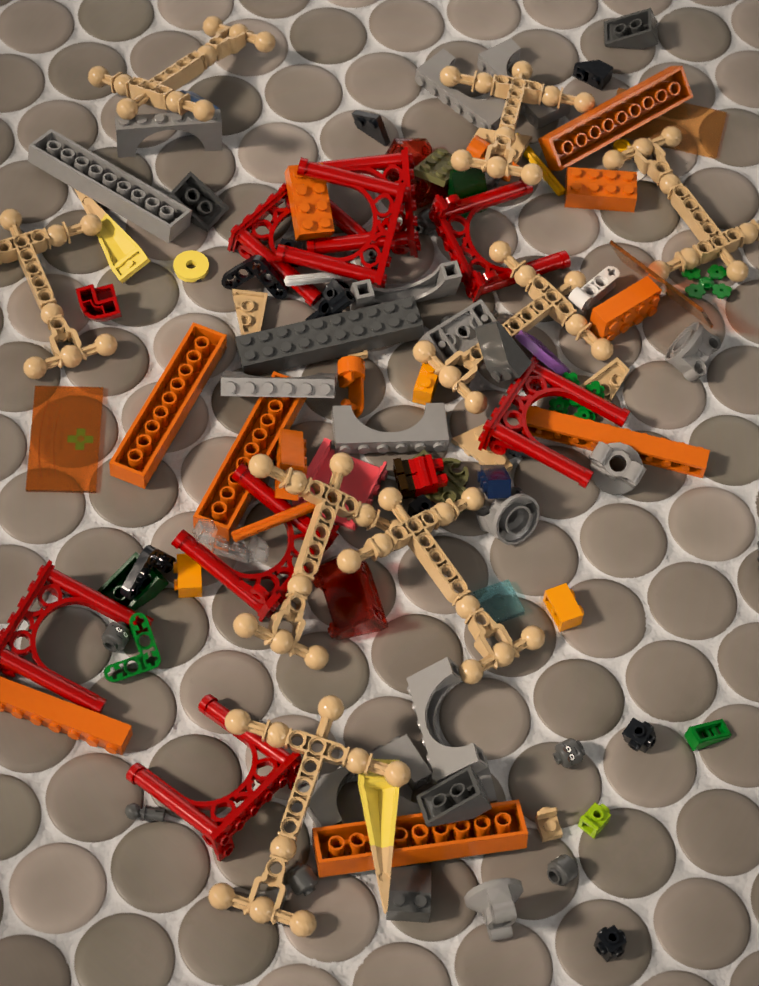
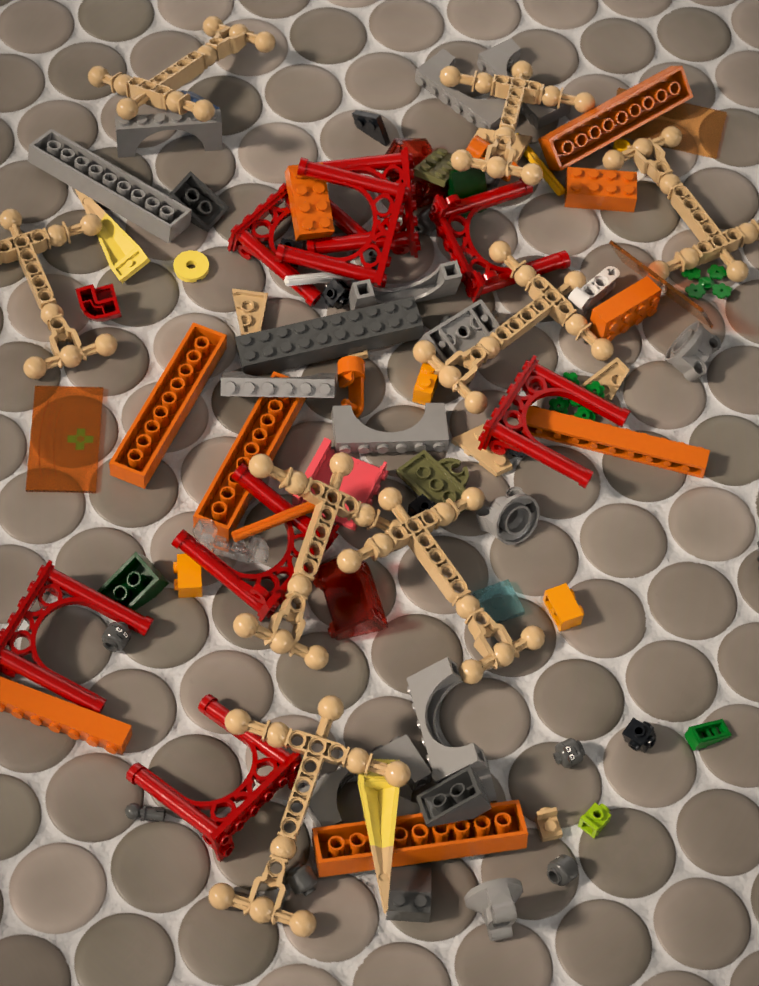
(140, 659): green beam -> none
(148, 558): black beam -> none
(254, 270): black beam -> none
(290, 453): orange brick -> none
(333, 306): black piece -> none
(419, 475): red hips -> none
(494, 481): dark blue brick -> none
(500, 352): dark grey slope -> none
(541, 352): medium lavender beam -> none
(593, 73): black slope -> none
(610, 943): black brick -> none
(611, 481): light grey piece -> none
(632, 30): dark grey slope -> none

